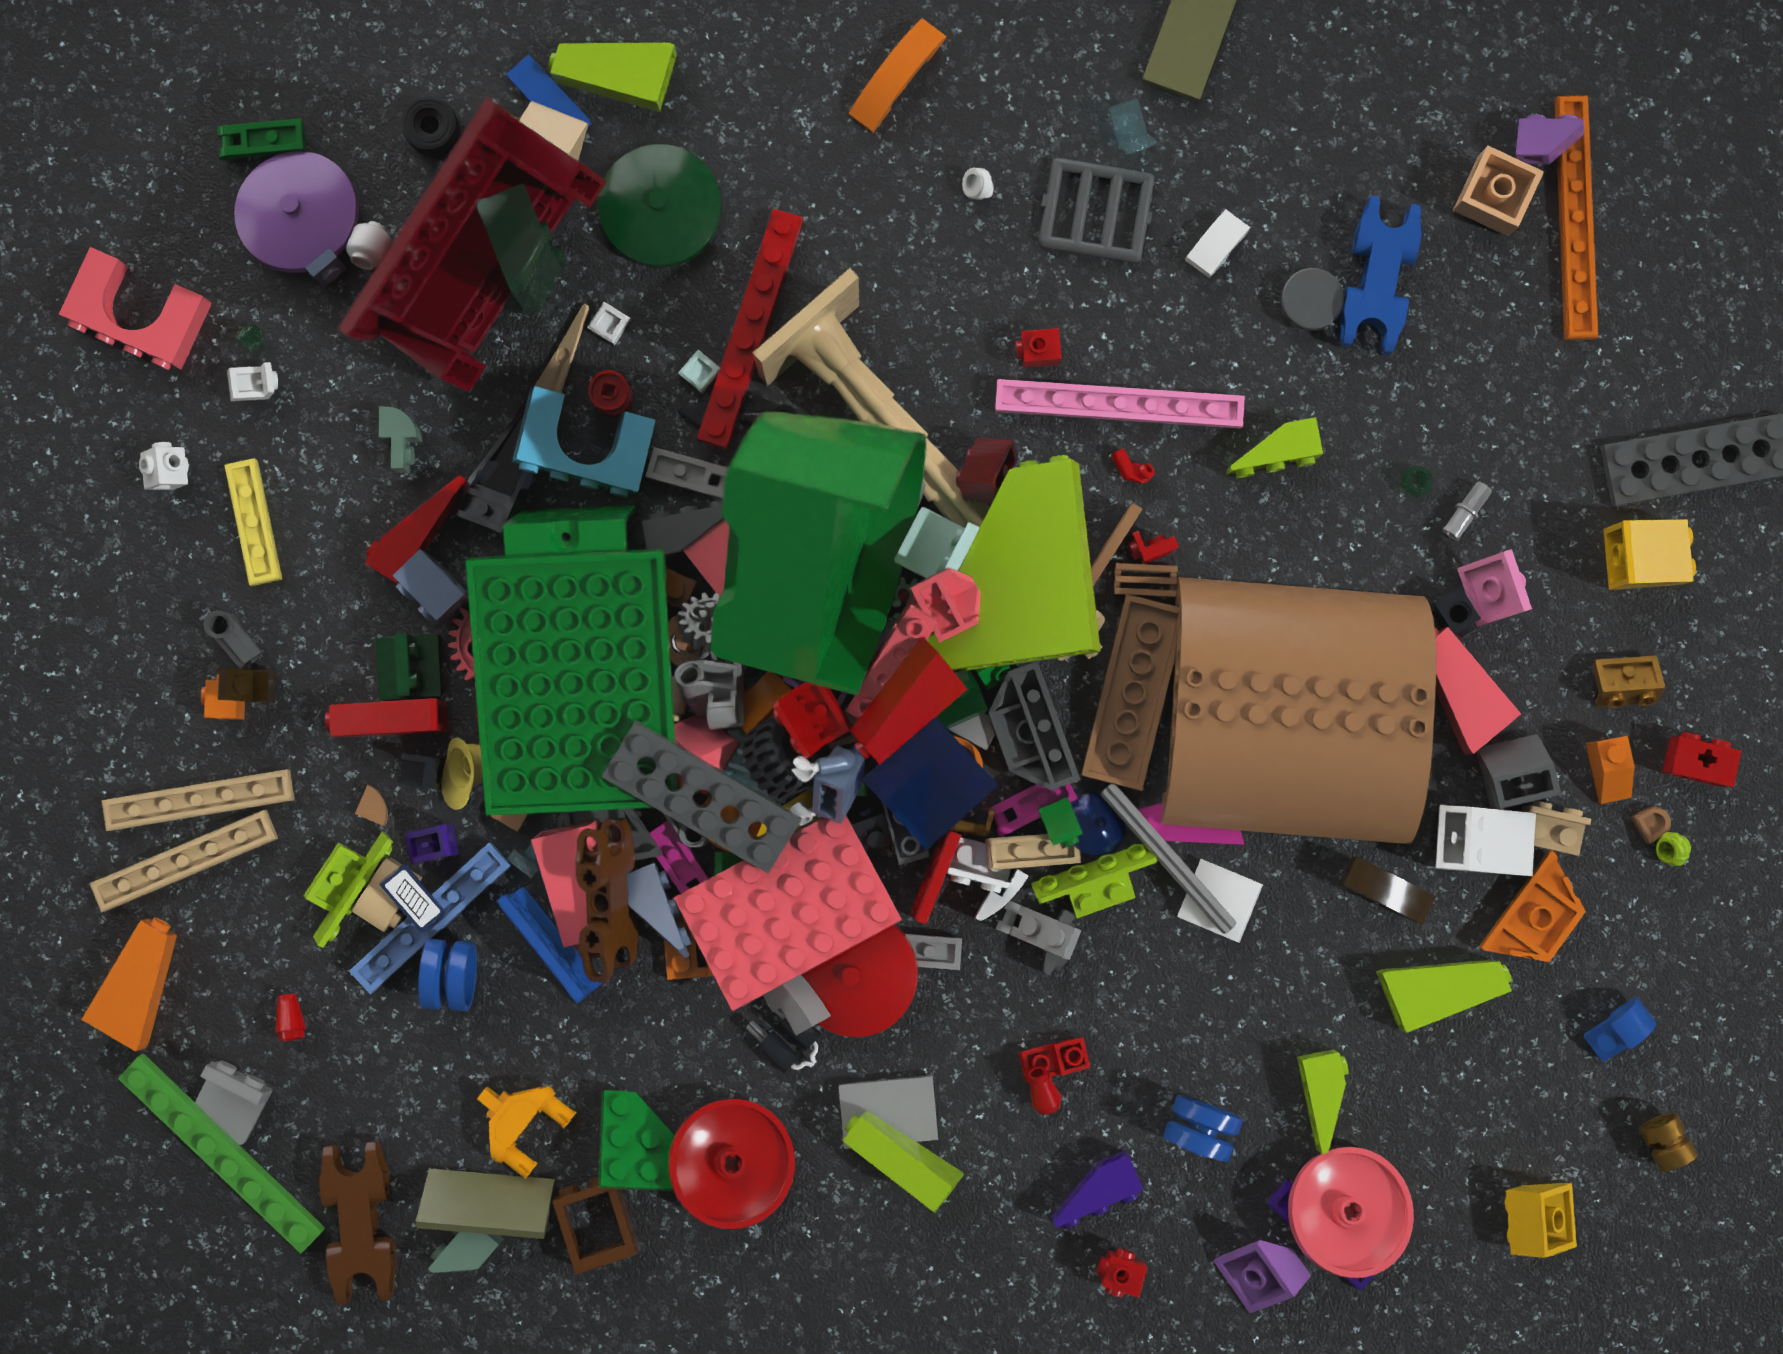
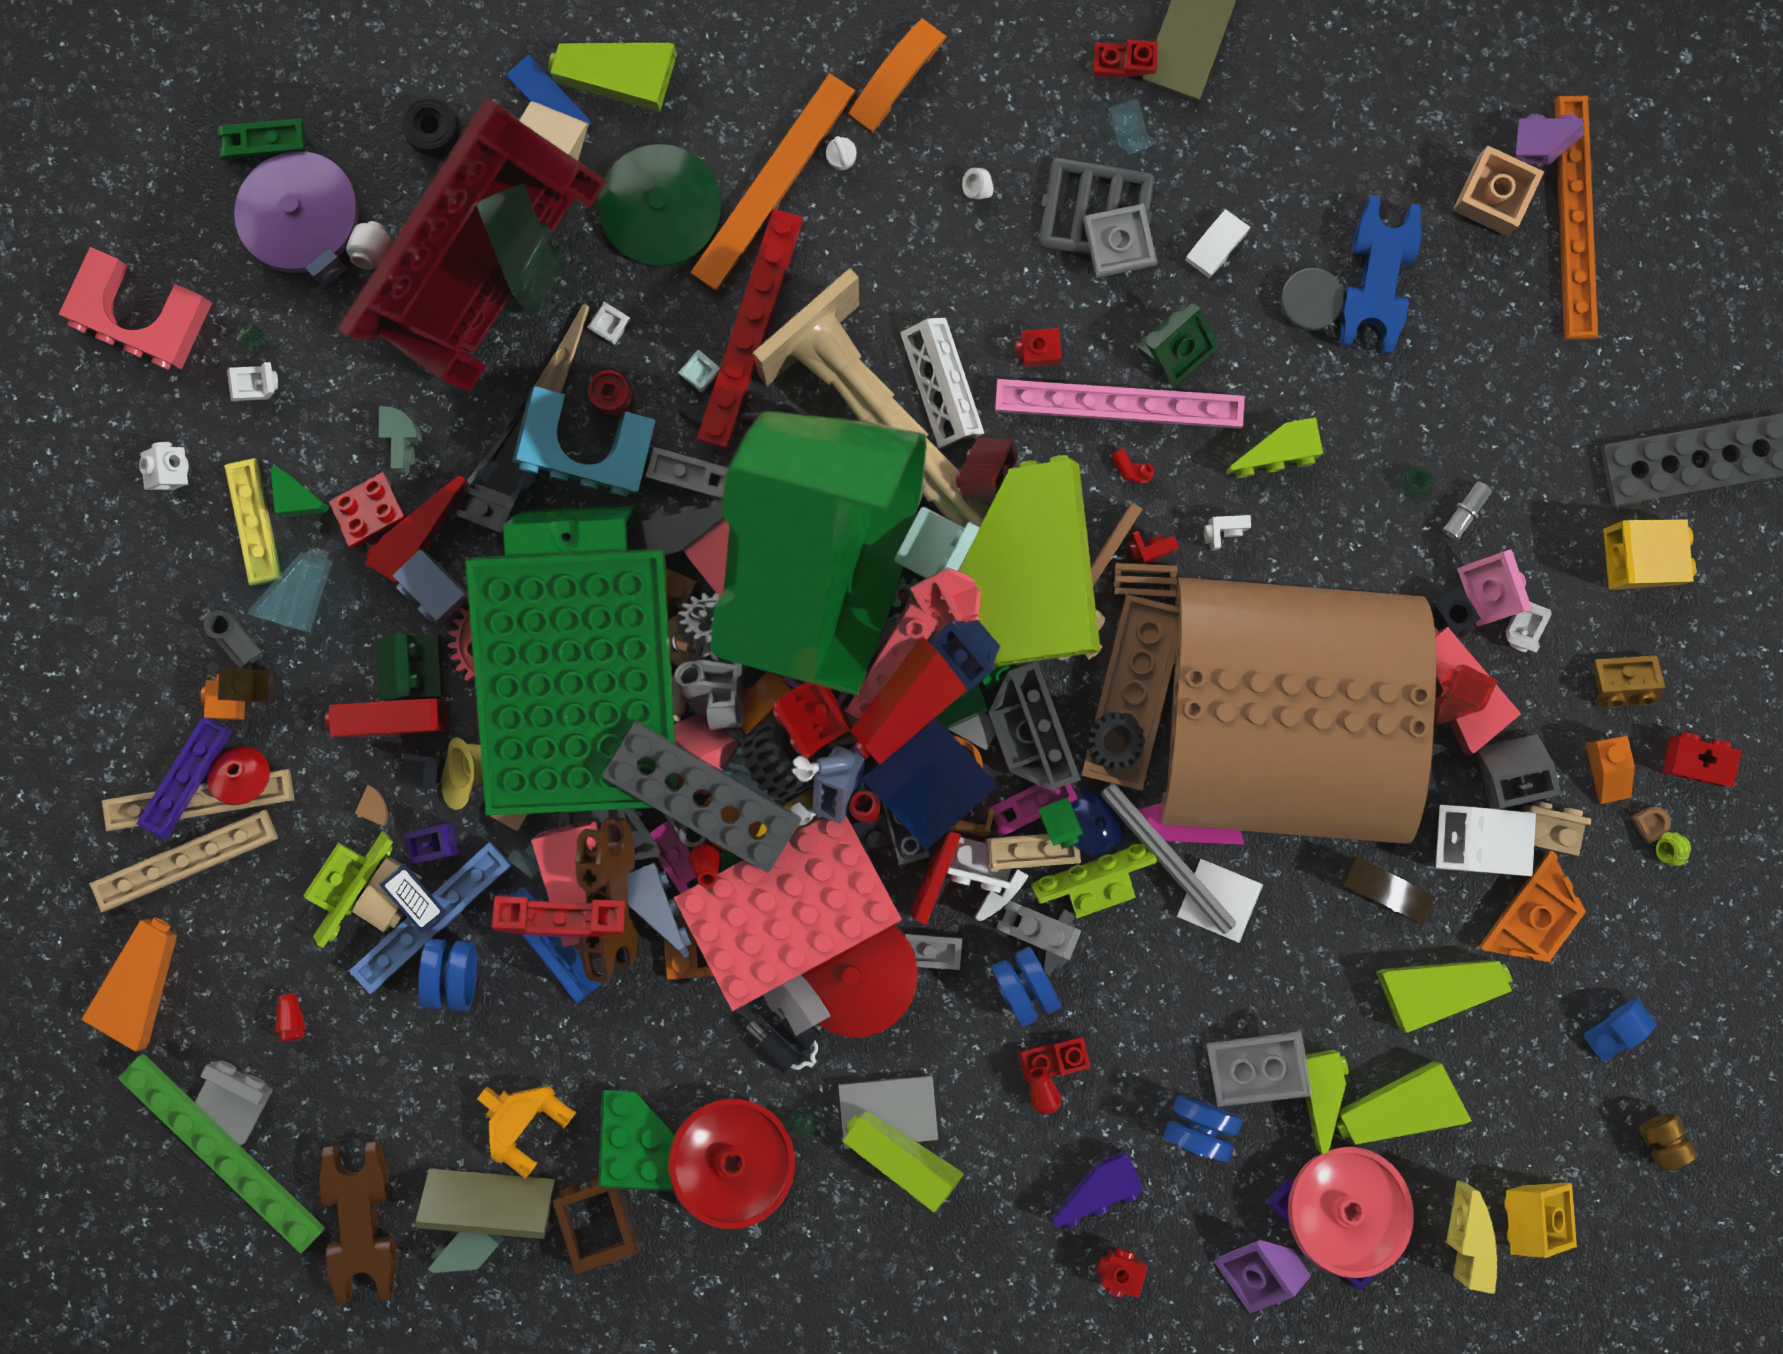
(184, 777): none -> dark purple tile
(244, 785): none -> red dish
(292, 497): none -> green slope
(296, 592): none -> clear light blue slope
(367, 510): none -> red hinge
(558, 918): none -> red slope
(705, 863): none -> red cone
(772, 182): none -> orange tile
(802, 1125): none -> clear green plate
(841, 153): none -> white tile
(863, 800): none -> red cone
(946, 378): none -> white fence
(967, 650): none -> dark blue slope
(1022, 988): none -> blue wheel
(1119, 240): none -> light grey tile
(1126, 60): none -> red slope
(1129, 727): none -> black tyre
(1179, 343): none -> dark green bracket
(1231, 526): none -> white bracket
(1259, 1069): none -> light grey tile
(1407, 1106): none -> lime slope
(1464, 693): none -> clear red slope
(1474, 1239): none -> light yellow slope
(1527, 628): none -> white bracket

